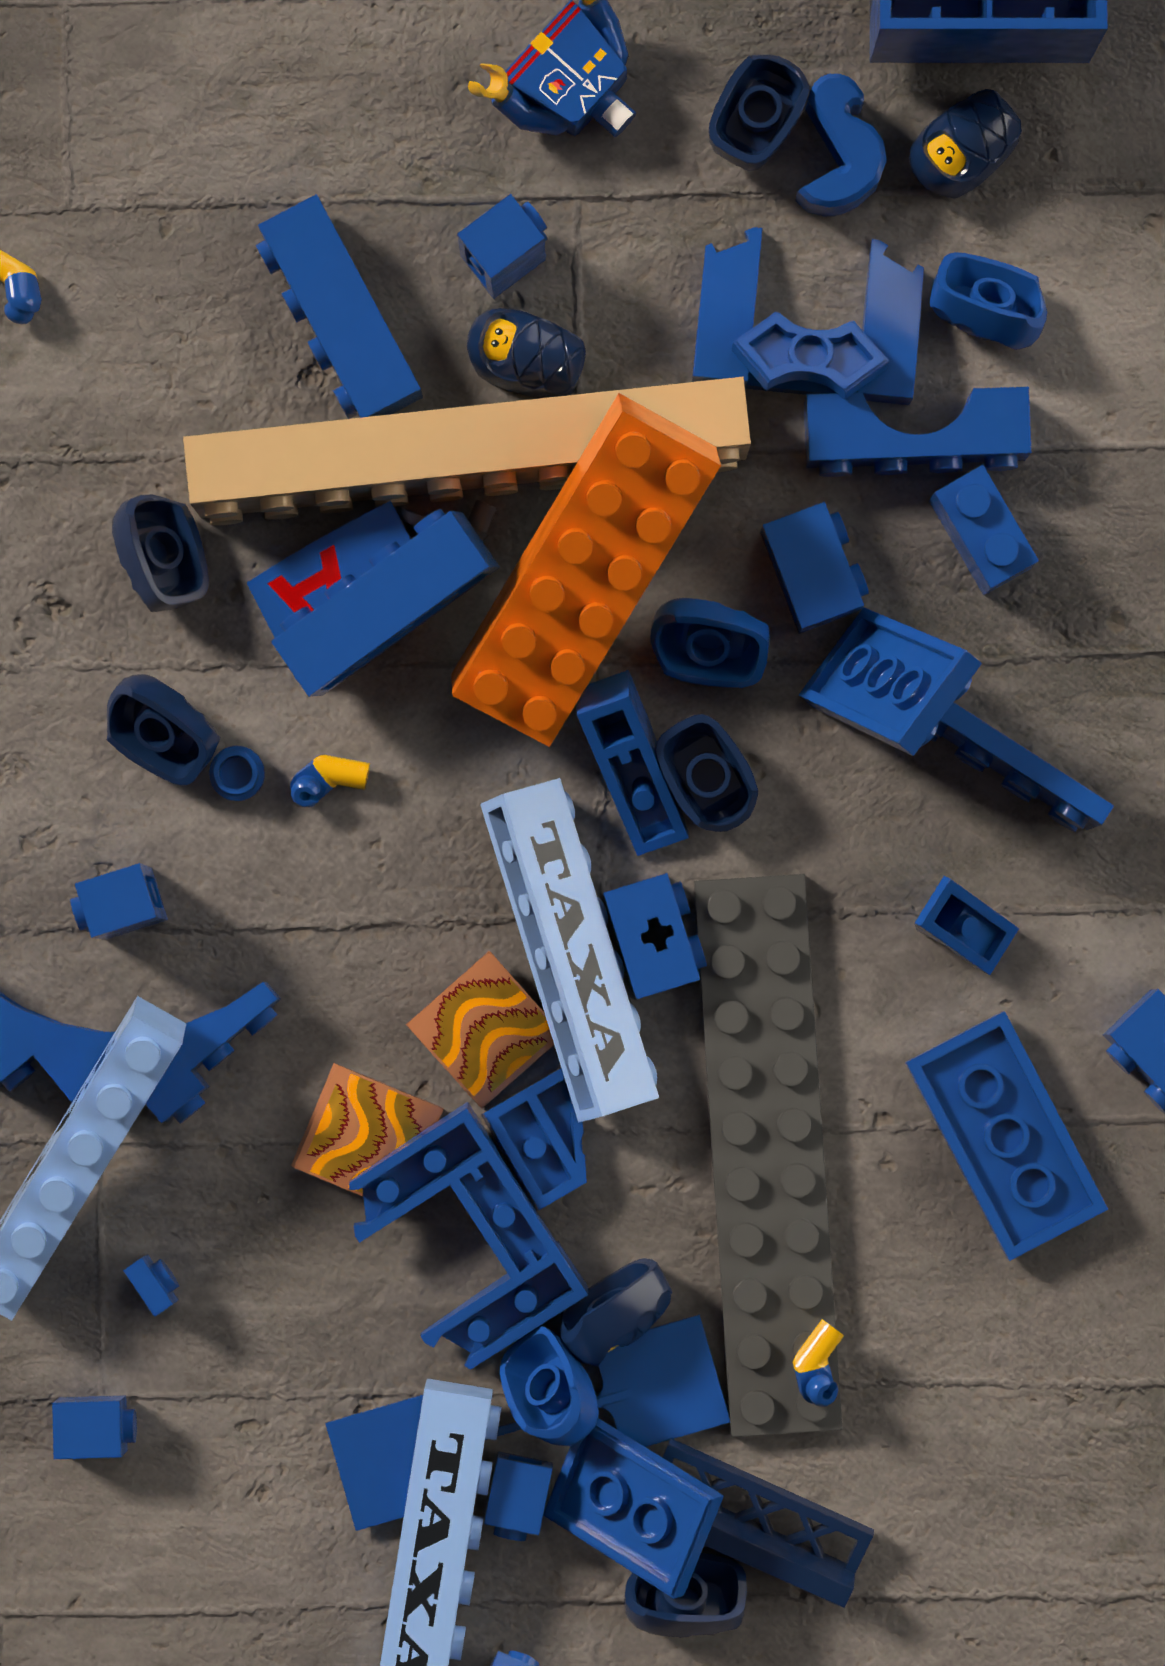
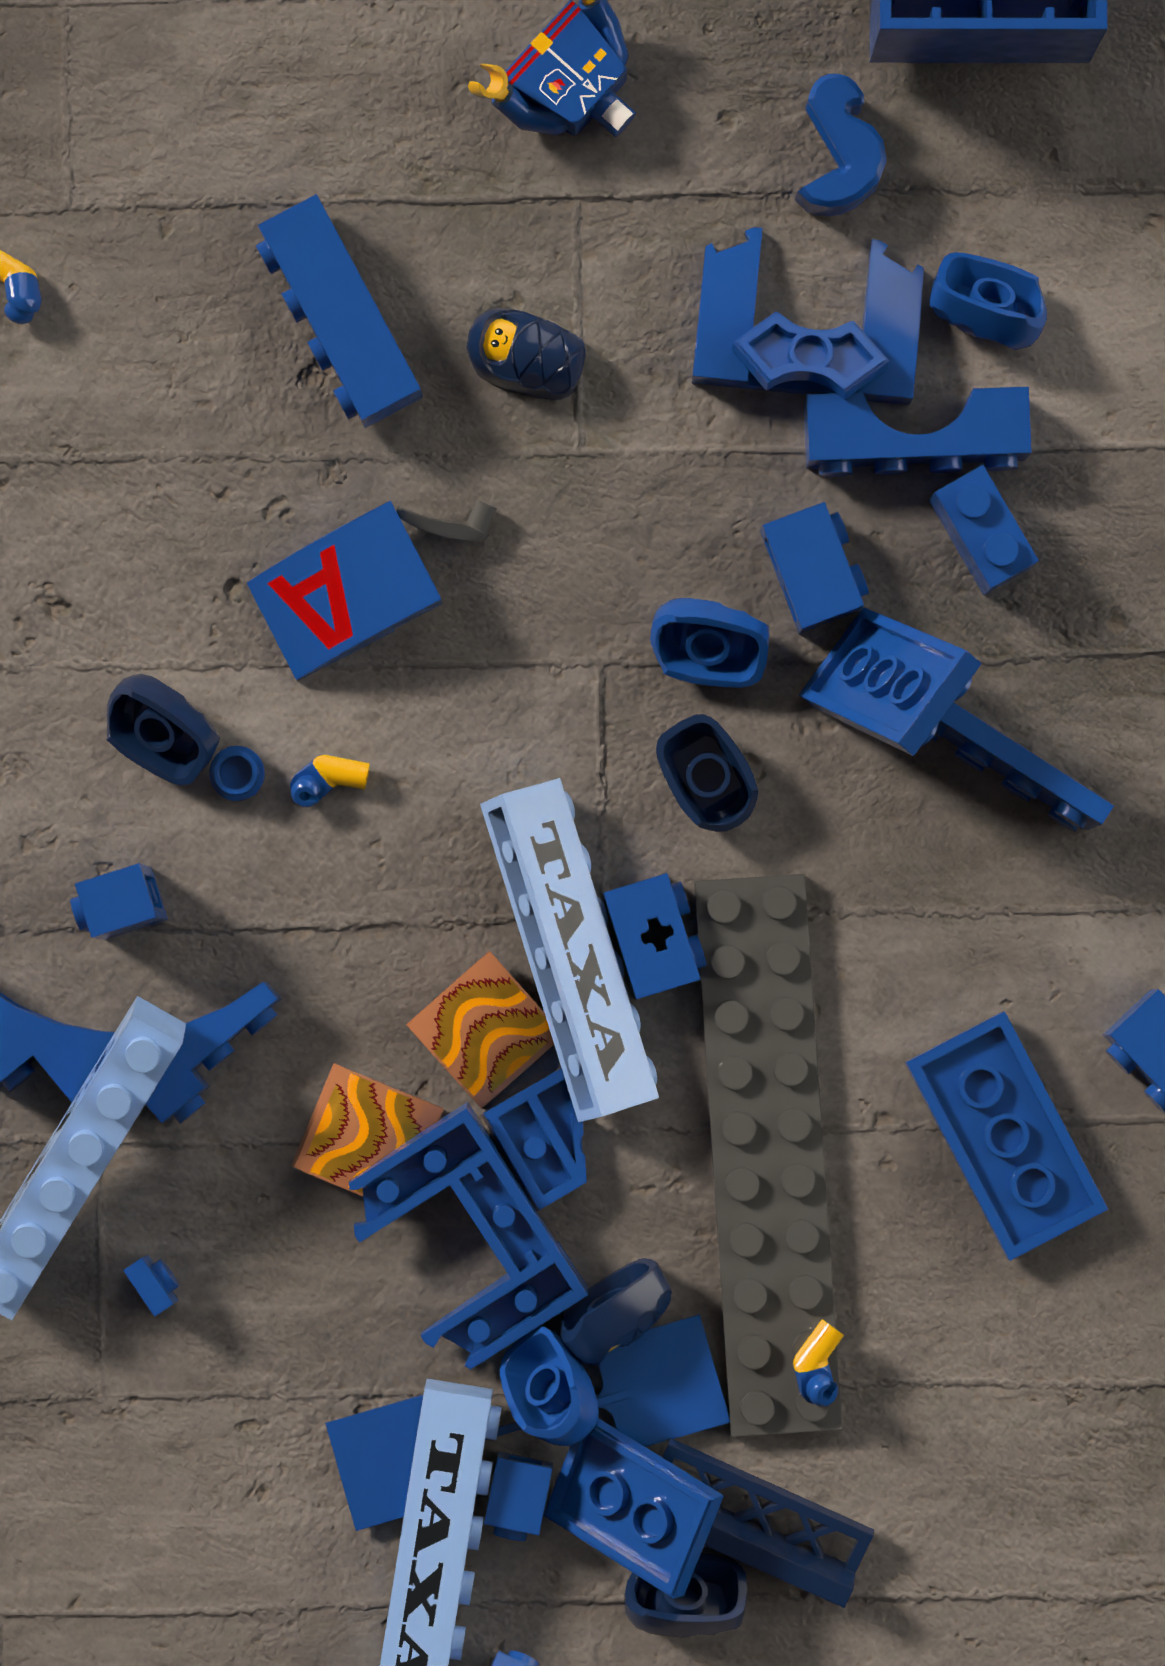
(92, 1427): blue brick -> none
(161, 551): dark blue piece -> none
(385, 602): blue brick -> none
(436, 451): tan brick -> none
(503, 244): blue brick -> none
(585, 570): orange brick -> none
(628, 760): blue slope -> none
(757, 110): dark blue piece -> none
(965, 144): dark blue piece -> none
(966, 925): blue slope -> none

